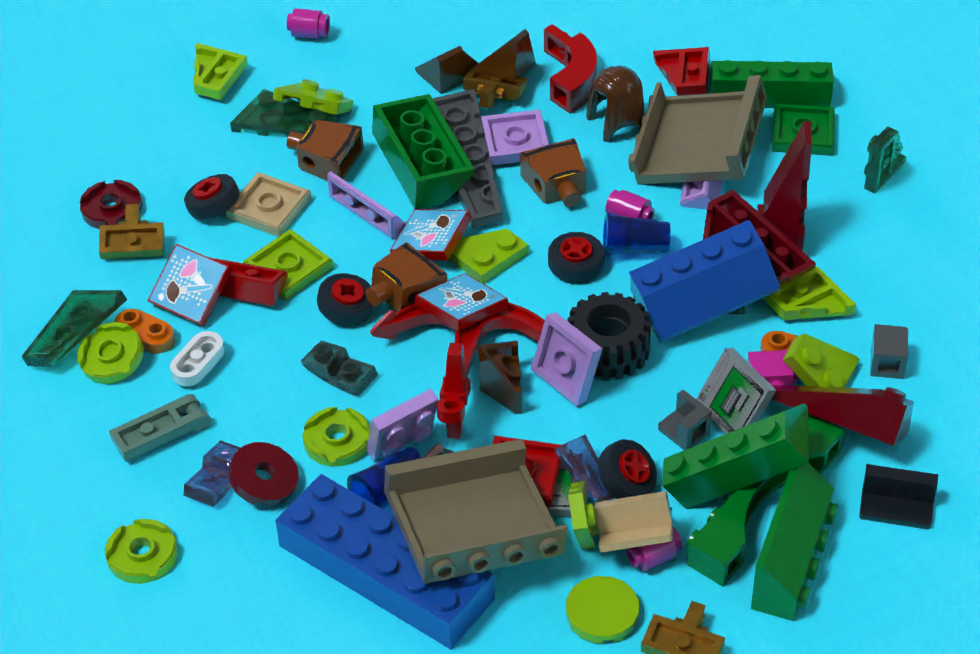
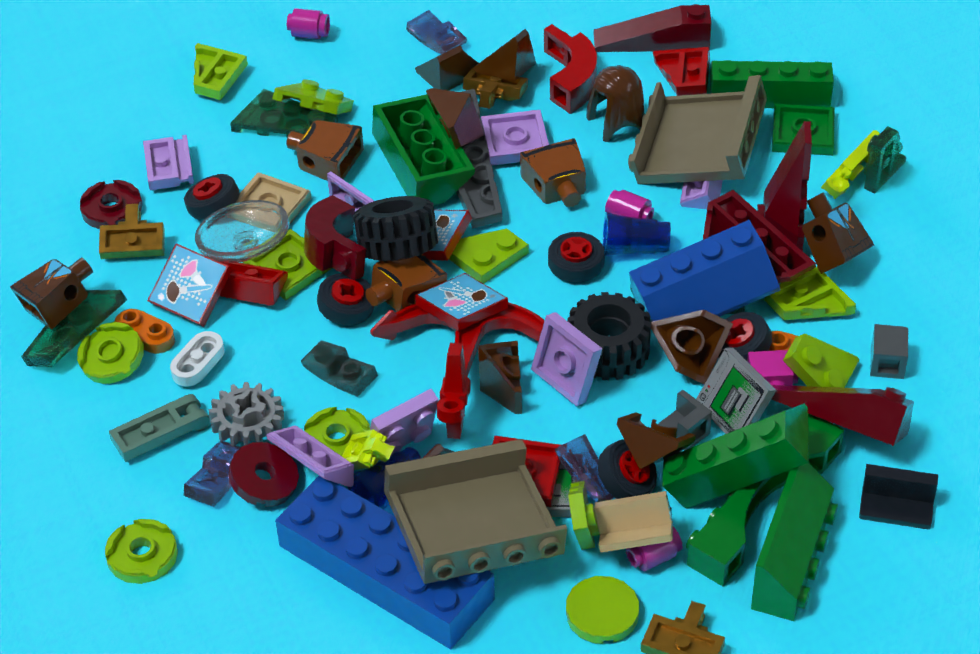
(53, 290): none -> reddish brown torso
(167, 162): none -> lavender plate
(242, 231): none -> clear dish
(248, 413): none -> light grey gear
(314, 455): none -> lavender slope
(326, 241): none -> dark red arch
(367, 449): none -> neon yellow hinge
(396, 228): none -> black tyre
(435, 34): none -> slope
(456, 115): none -> reddish brown slope
(652, 443): none -> reddish brown slope
(664, 30): none -> dark red wedge
(692, 342): none -> reddish brown slope
(748, 334): none -> black wheel
(834, 234): none -> reddish brown torso
(849, 169): none -> neon yellow hinge

